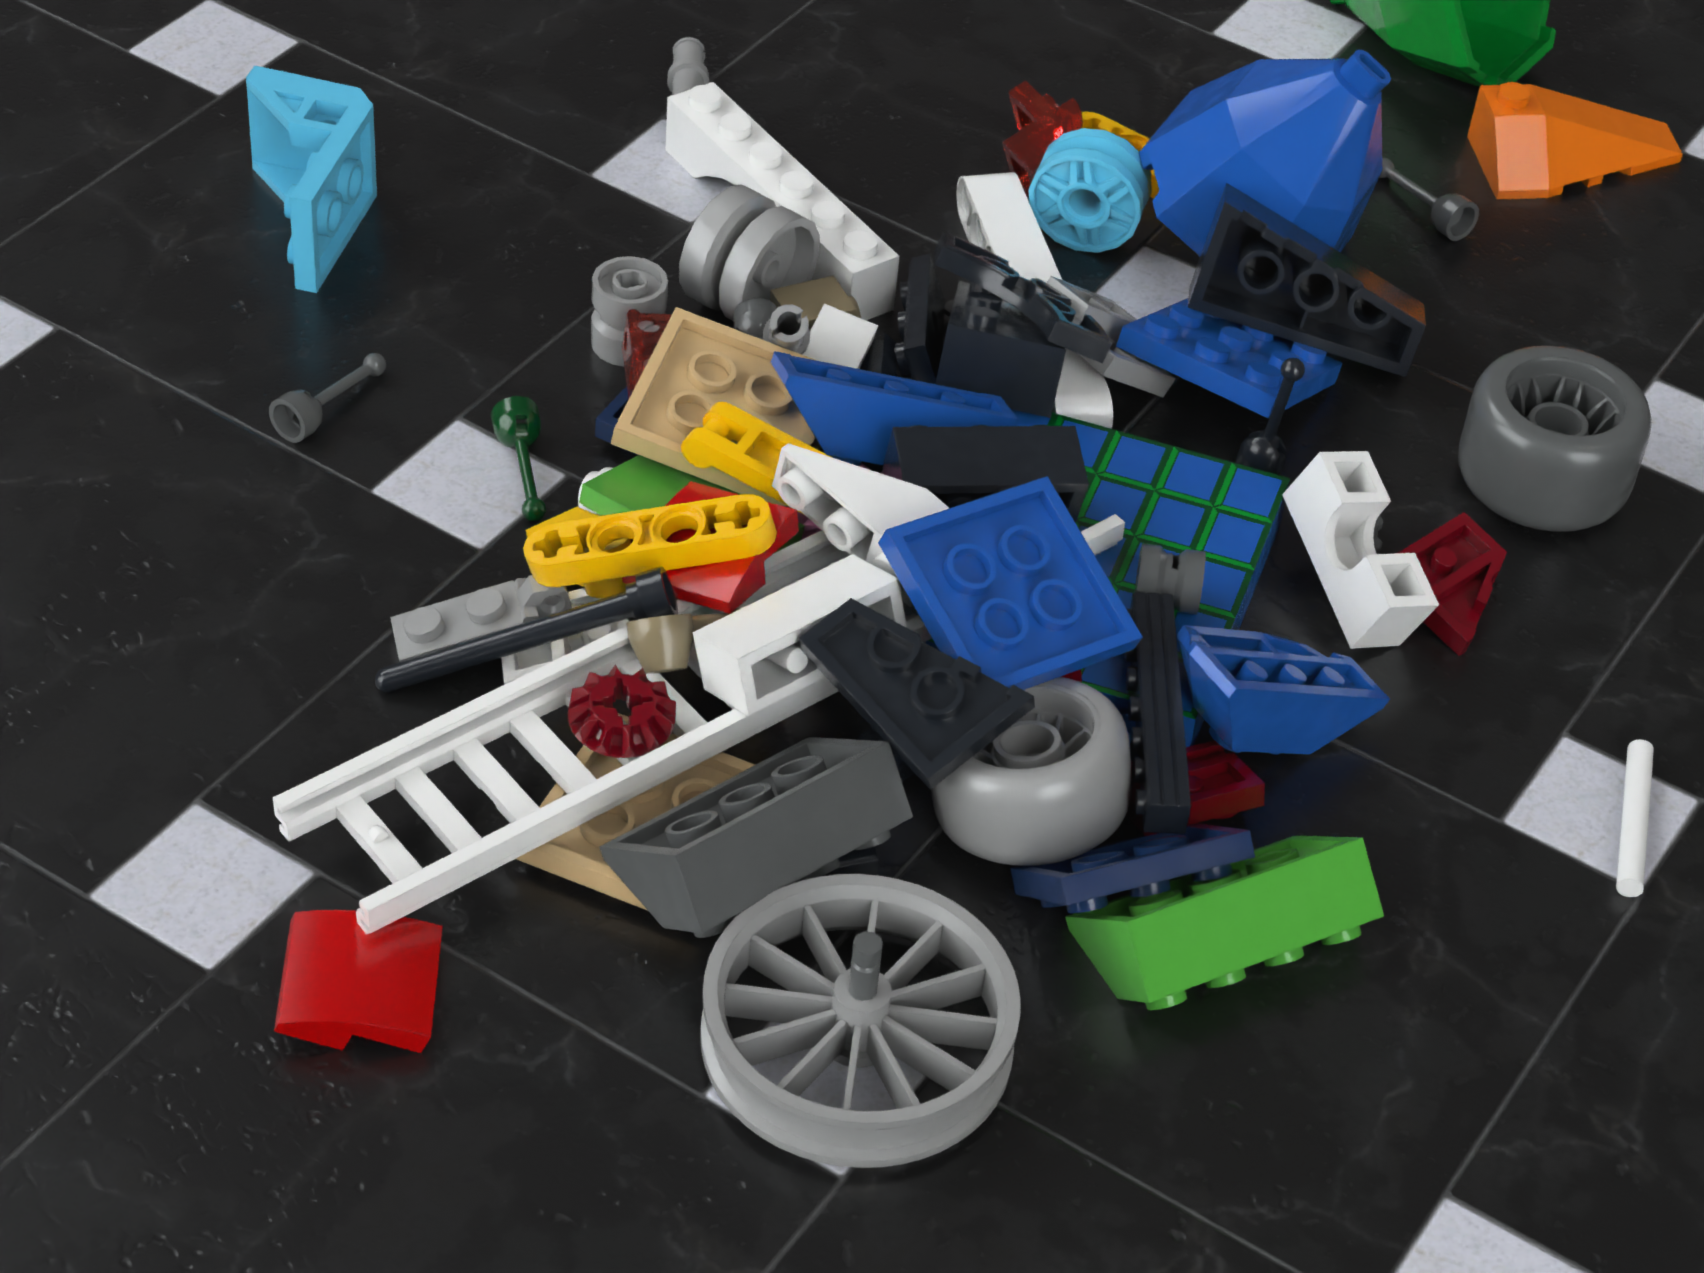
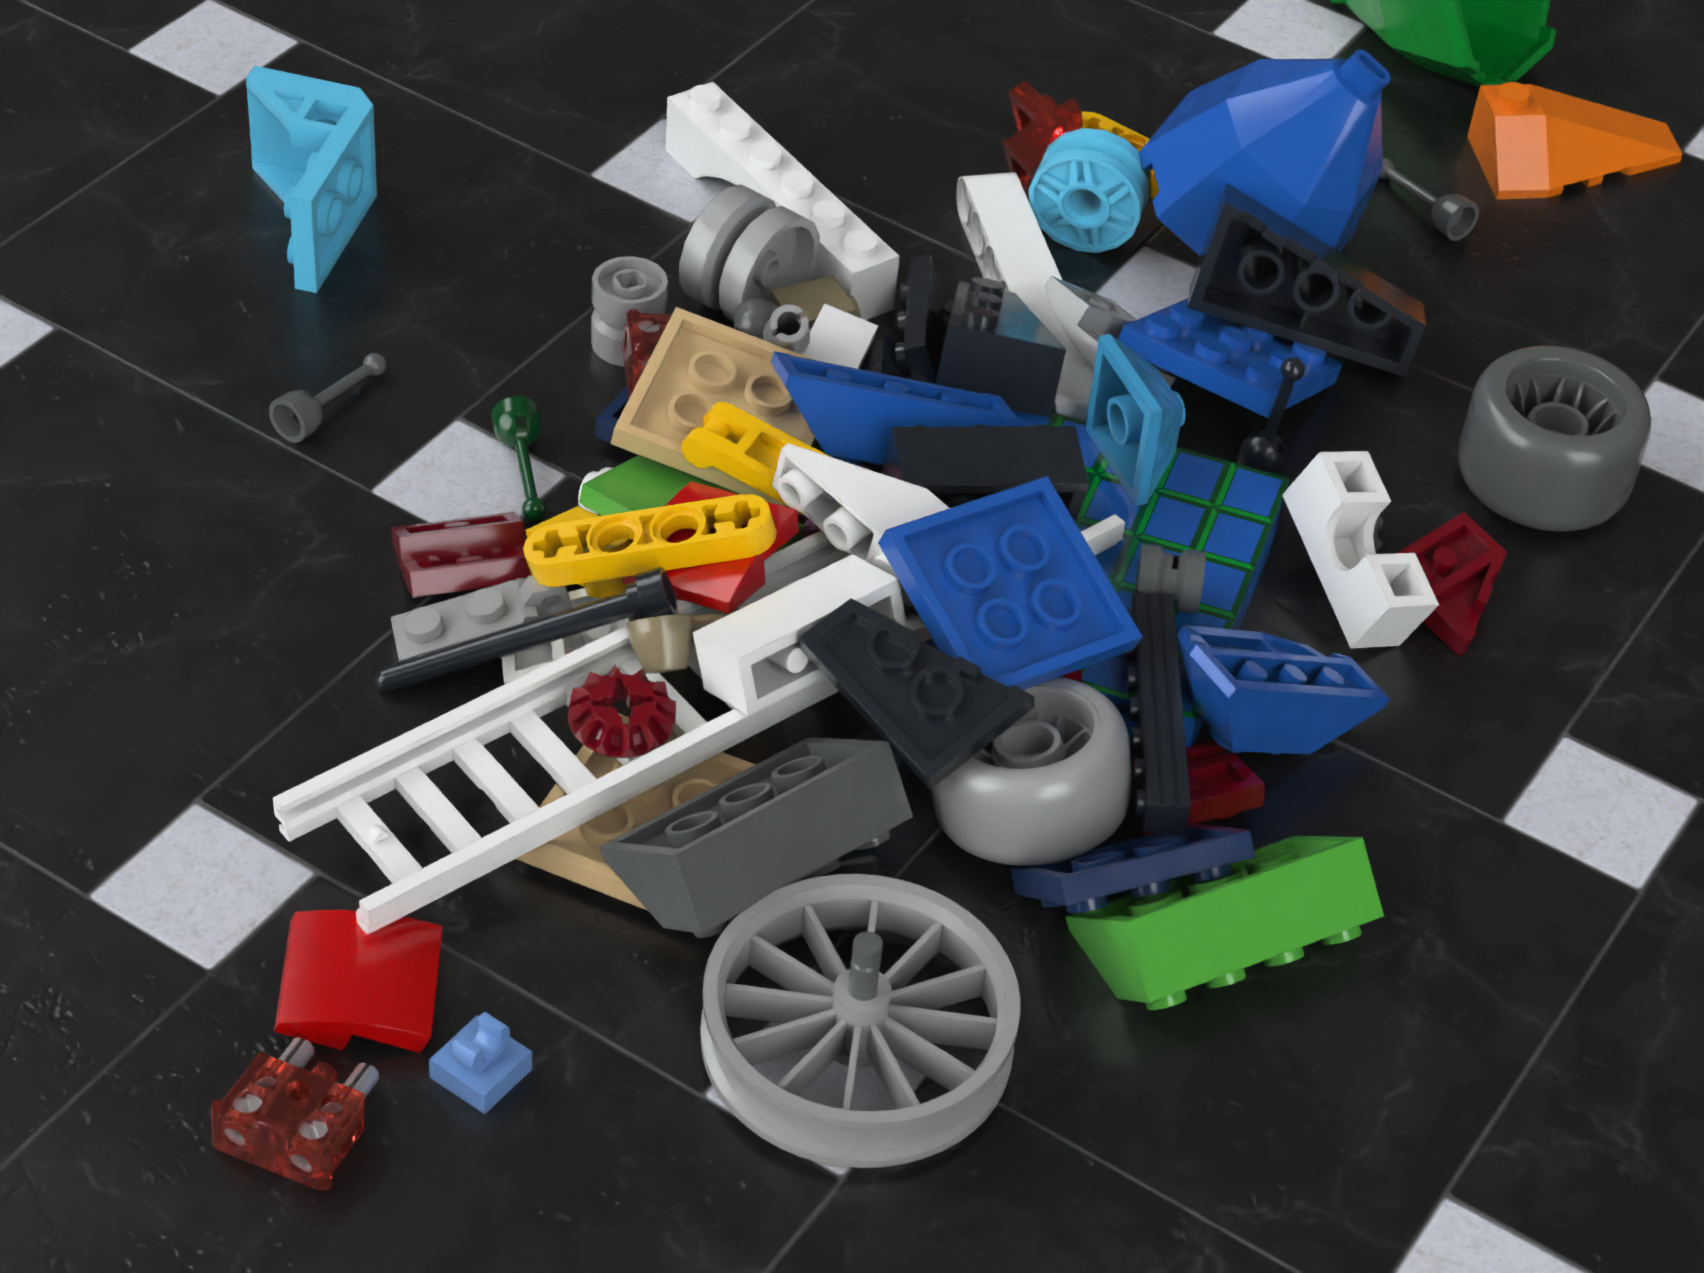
(293, 1117): none -> clear red piece
(461, 553): none -> dark red slope
(481, 1063): none -> medium blue tile
(687, 66): light grey pin -> none
(1032, 297): black tile -> none
(1133, 418): none -> dark azure slope
(1635, 818): white bar -> none

